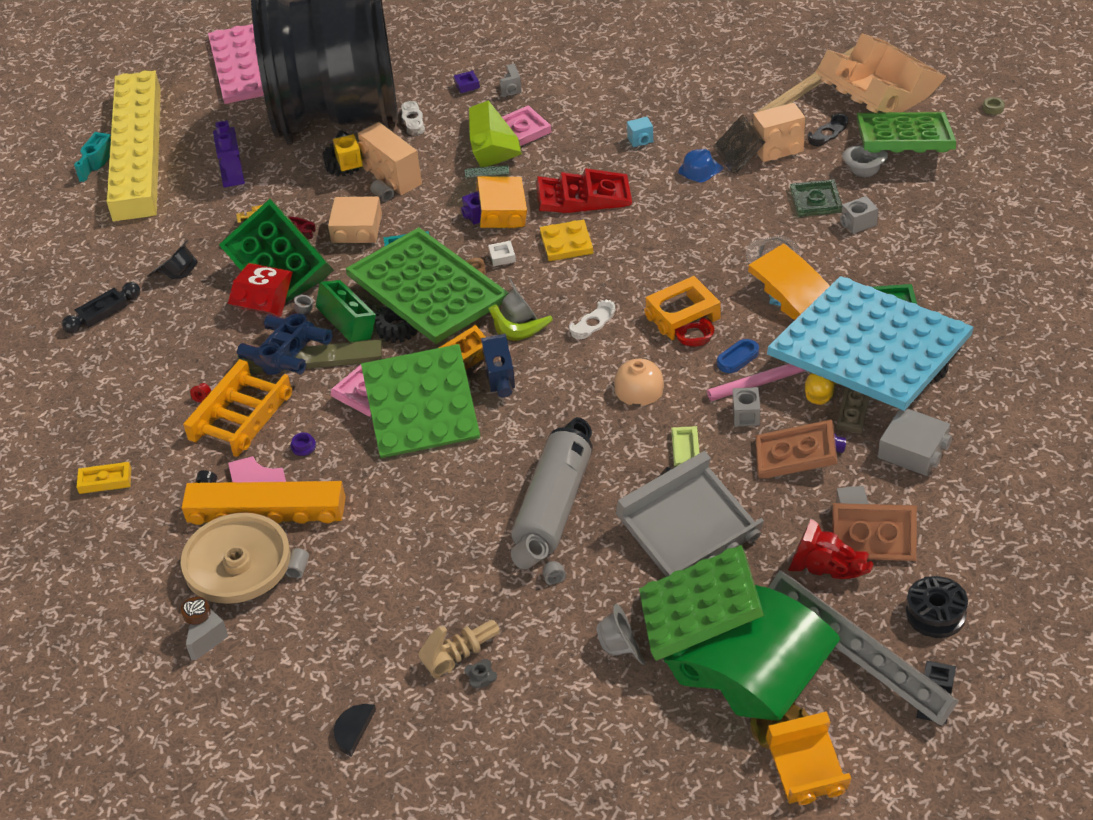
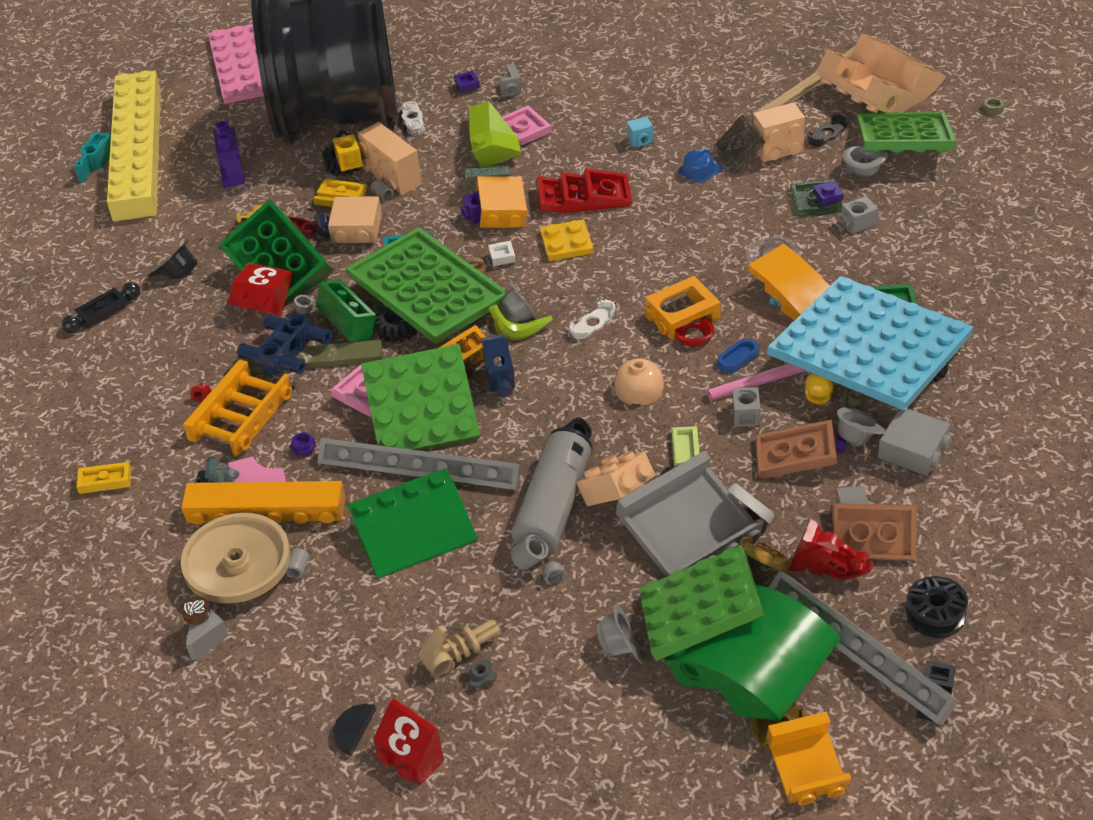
(219, 472): none -> clear light blue slope
(322, 224): none -> dark blue arm
(334, 188): none -> yellow plate
(408, 743): none -> red slope
(411, 523): none -> green slope
(418, 463): none -> light grey plate
(615, 478): none -> light nougat brick
(751, 502): none -> white tile
(765, 554): none -> pearl gold tile
(828, 193): none -> dark purple plate
(857, 426): none -> light grey piece

